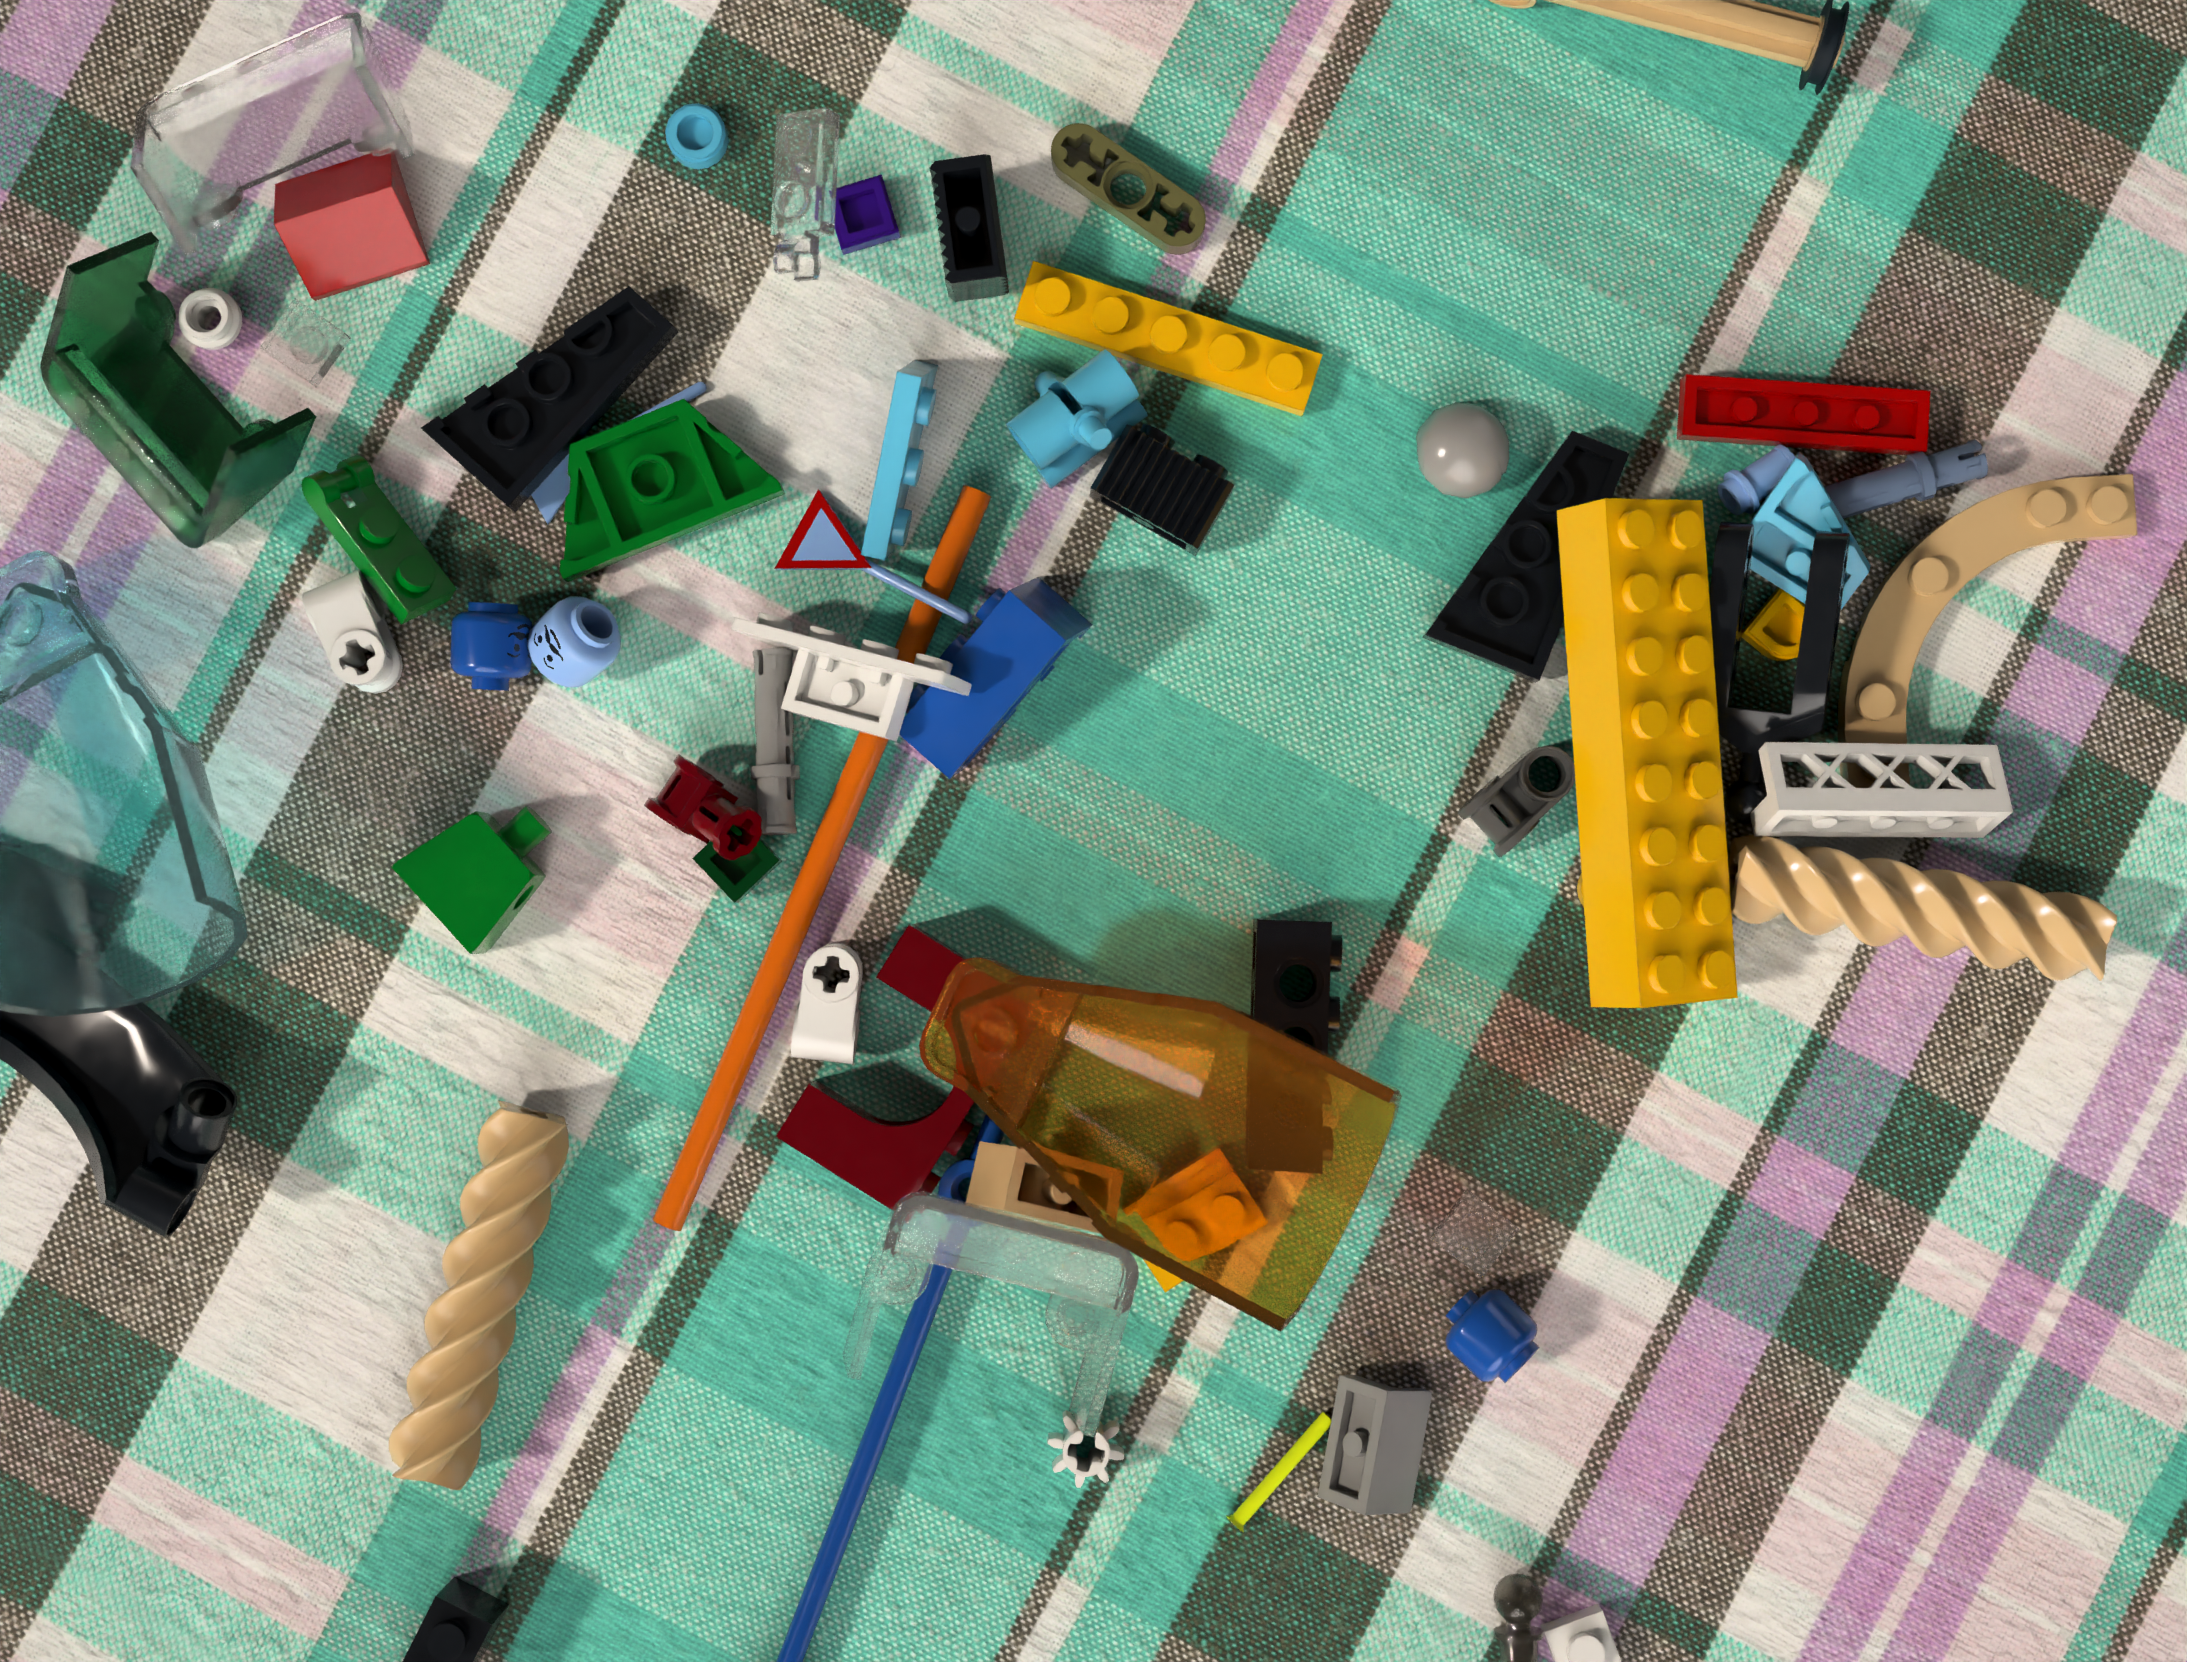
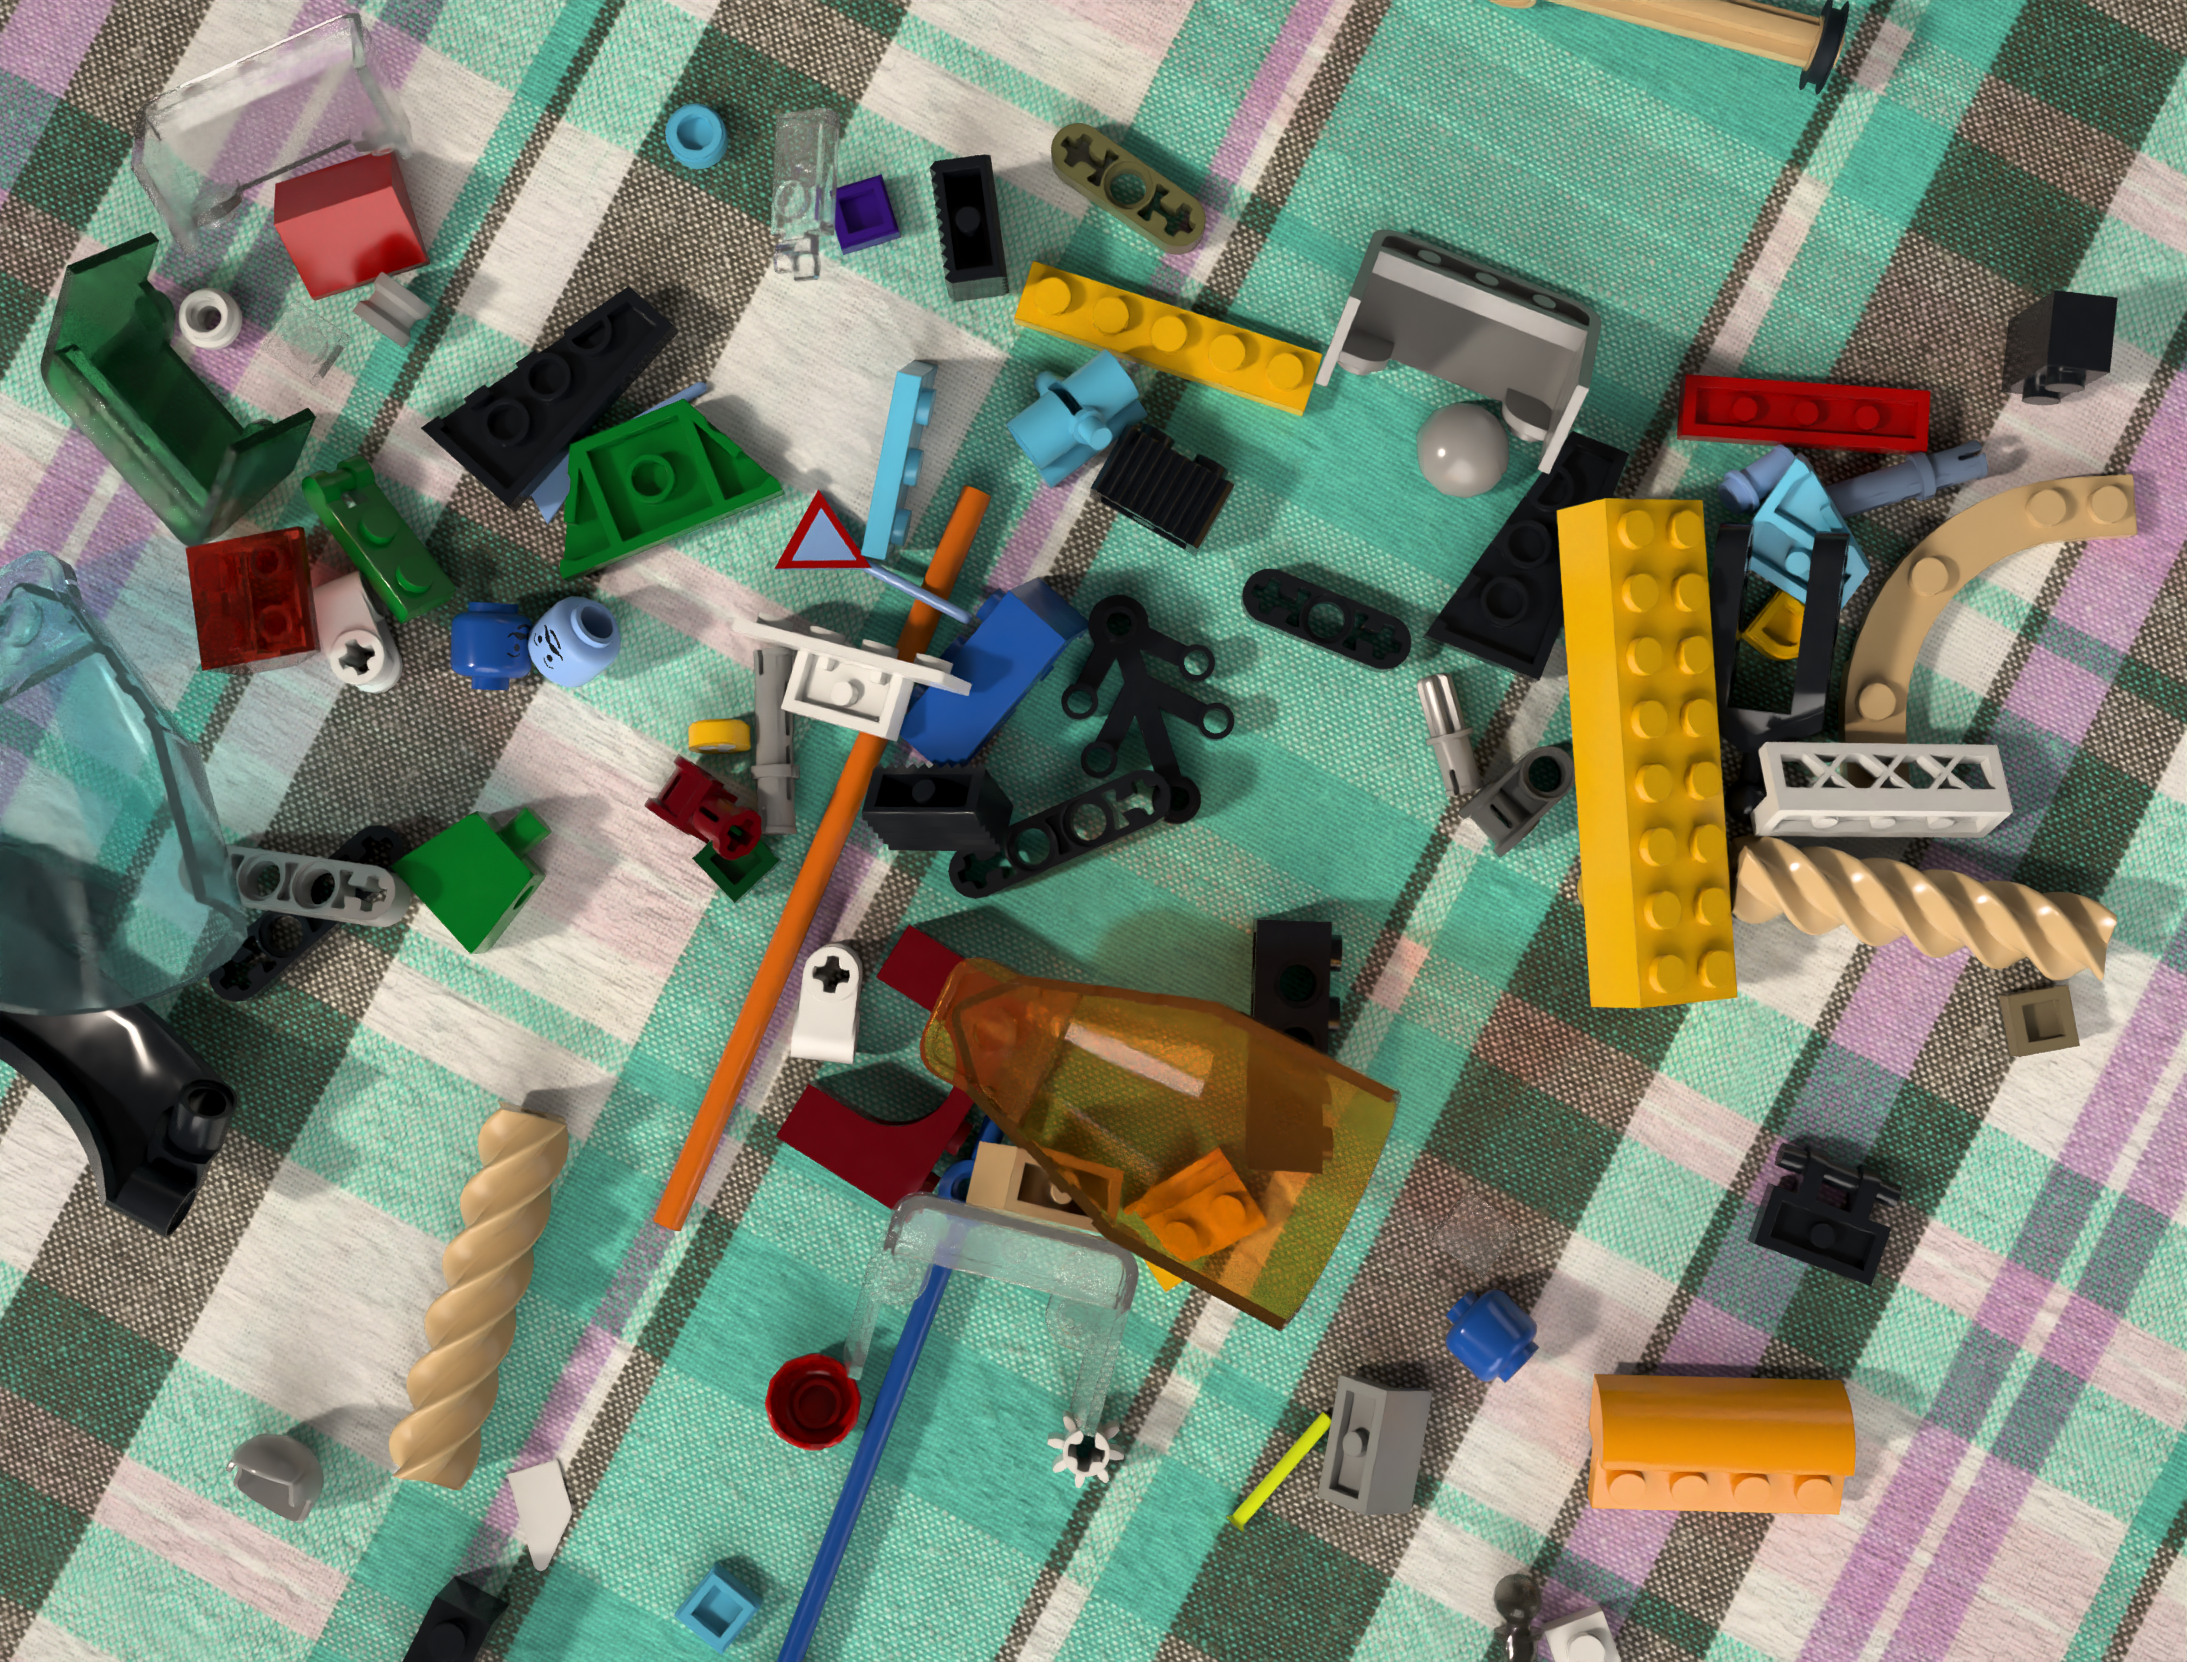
(253, 602): none -> clear red slope
(278, 1474): none -> light grey hair
(297, 879): none -> light grey beam
(315, 930): none -> black beam
(392, 310): none -> light grey wheel
(541, 1508): none -> white sticker
(718, 1608): none -> medium azure tile
(719, 736): none -> yellow tile
(812, 1402): none -> red hair
(937, 808): none -> black brick
(1063, 839): none -> black beam
(1143, 695): none -> black plant
(1362, 650): none -> black beam
(1449, 734): none -> light grey axle
(1471, 330): none -> light grey windscreen
(1720, 1444): none -> light orange brick
(1816, 1231): none -> black plate
(2039, 1020): none -> dark tan plate
(2059, 346): none -> black brick

